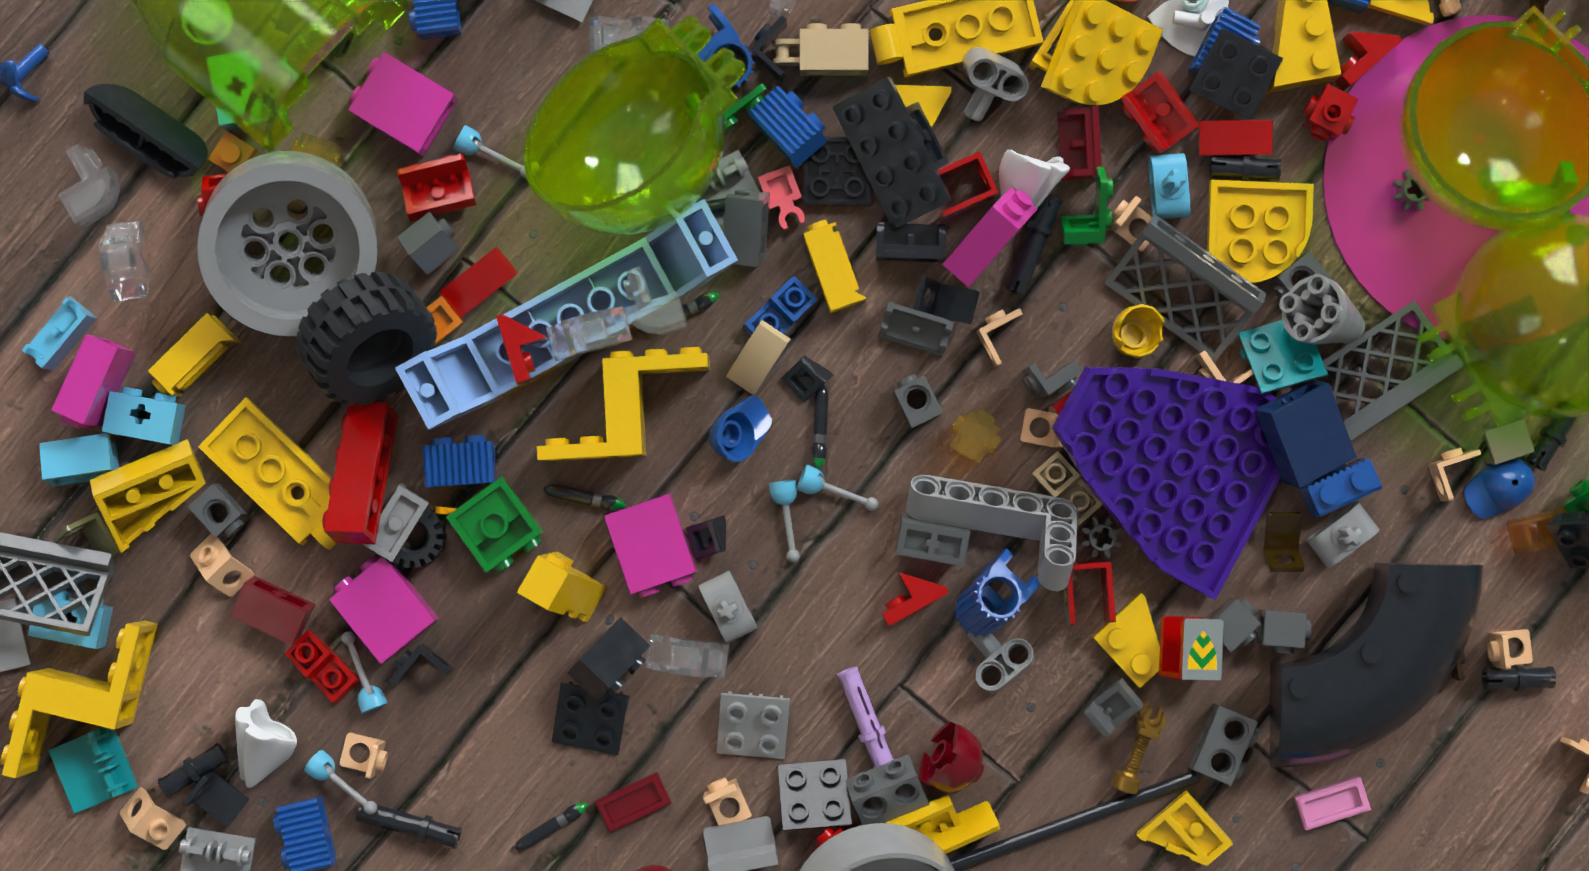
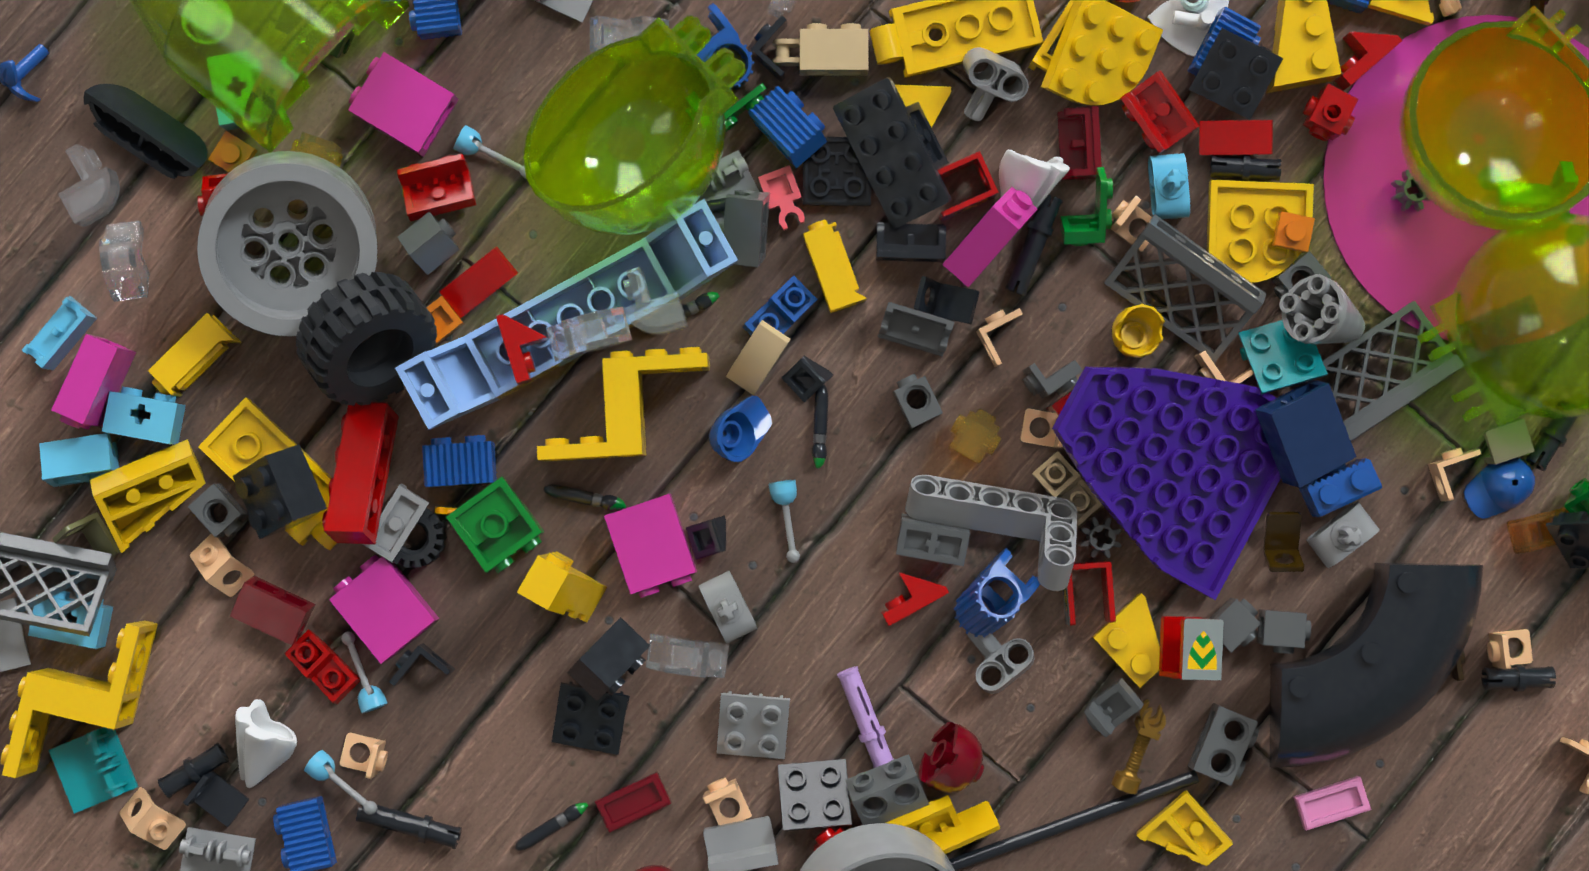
(279, 491): none -> black brick
(813, 481): hinge -> none
(1293, 232): none -> orange plate

